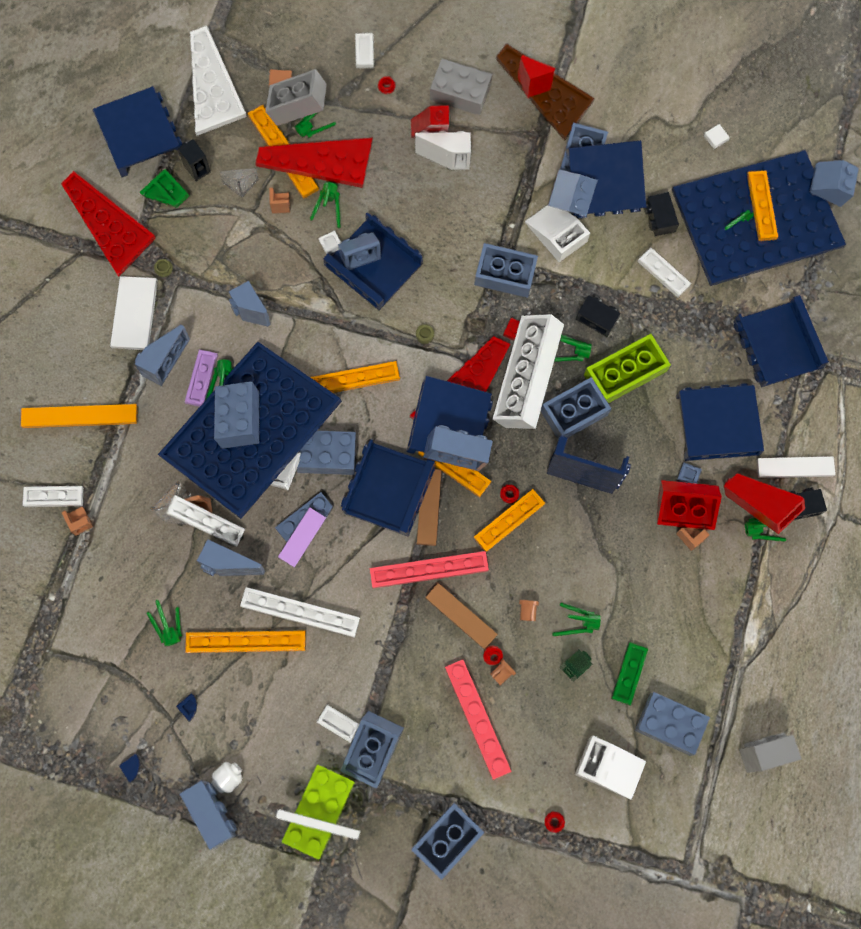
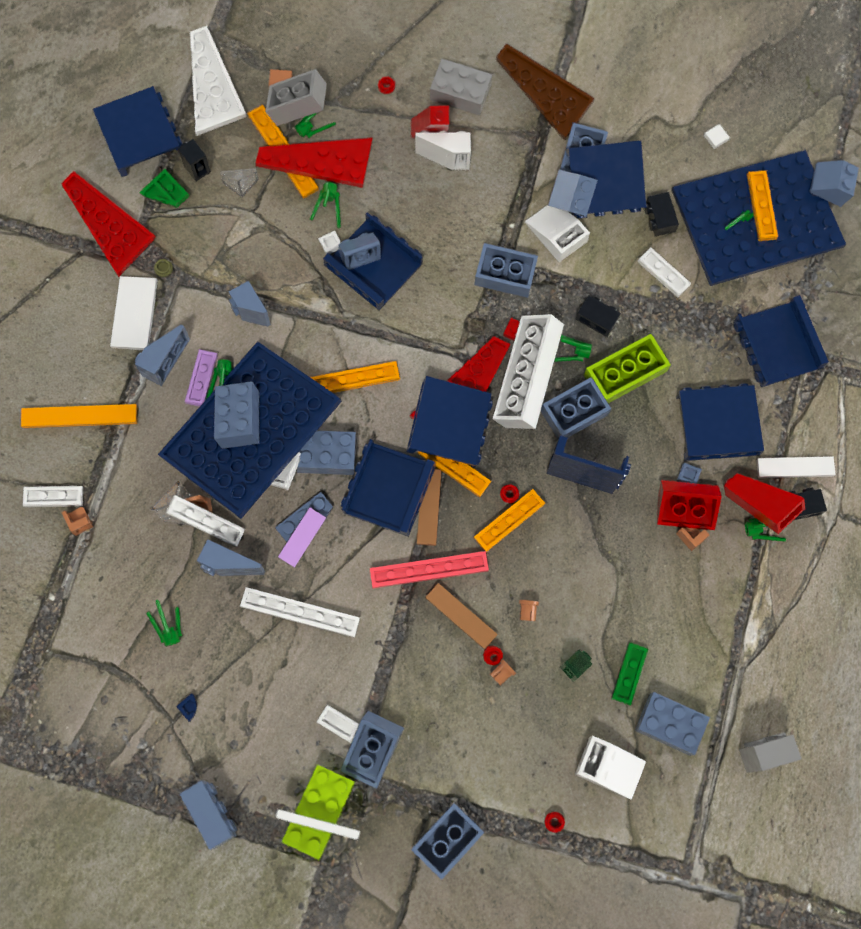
(131, 768): dark blue tile -> none
(227, 777): white head -> none
(245, 641): light orange tile -> none
(279, 202): nougat panel -> none
(364, 50): white tile -> none
(425, 334): olive tile -> none
(458, 448): sand blue brick -> none
(478, 719): coral plate -> none
(535, 76): red slope -> none
(589, 620): green plant -> none

